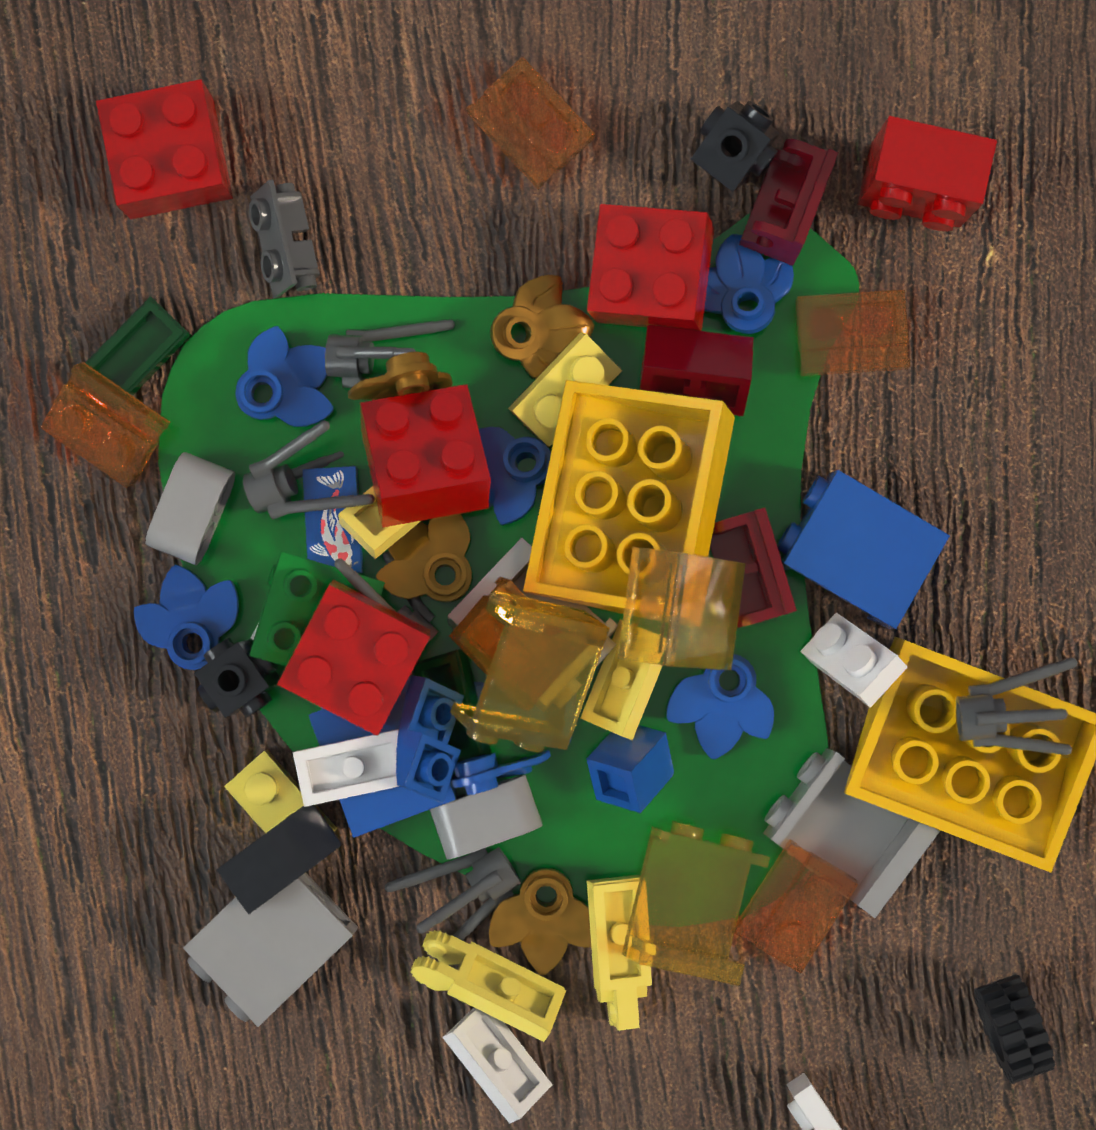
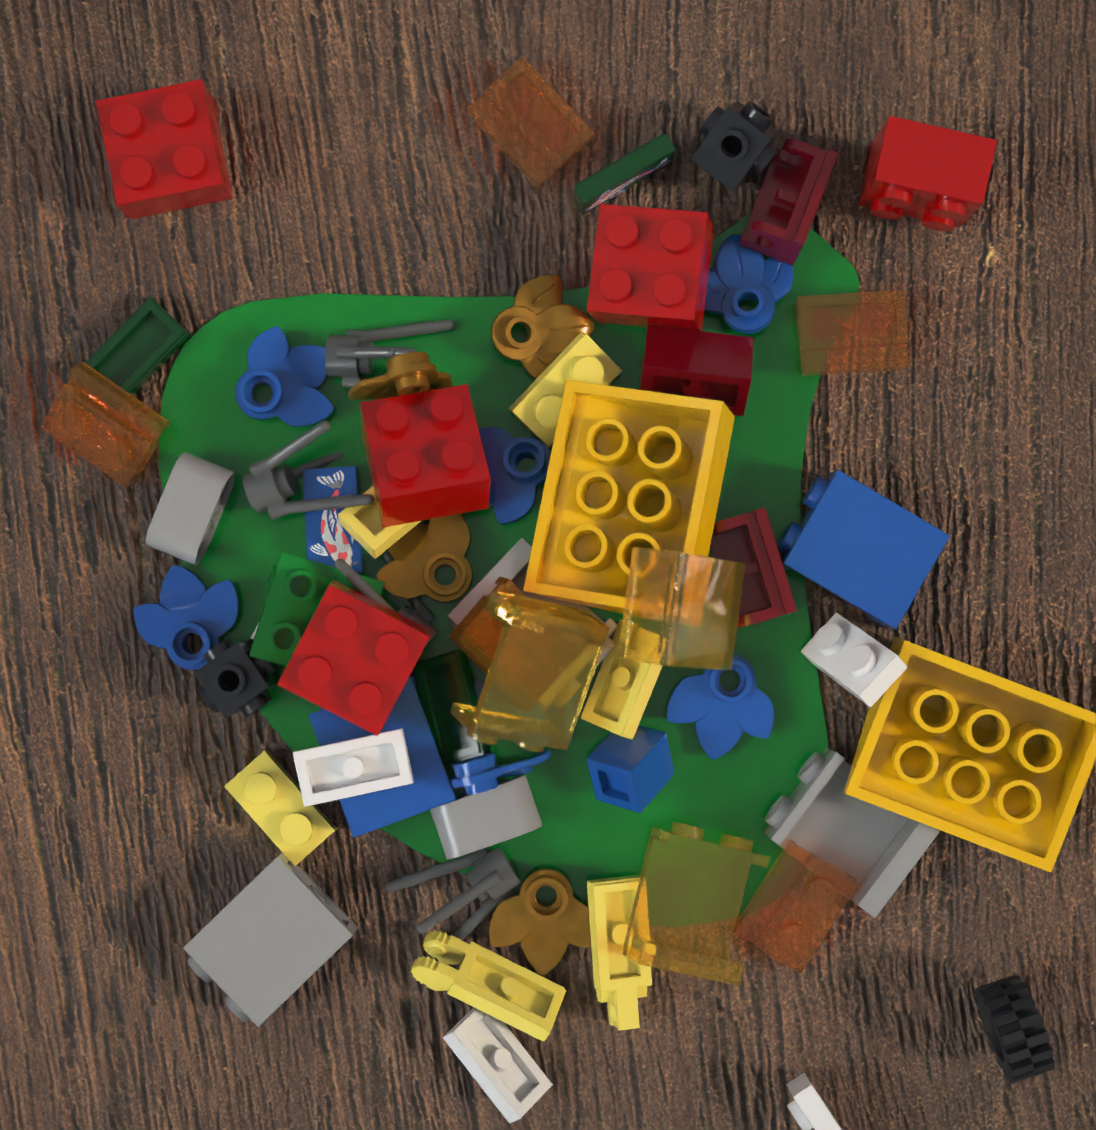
(276, 216): dark grey hinge -> none
(279, 857): black slope -> none
(422, 752): blue slope -> none
(623, 173): none -> dark green tile
(982, 716): dark grey plant -> none

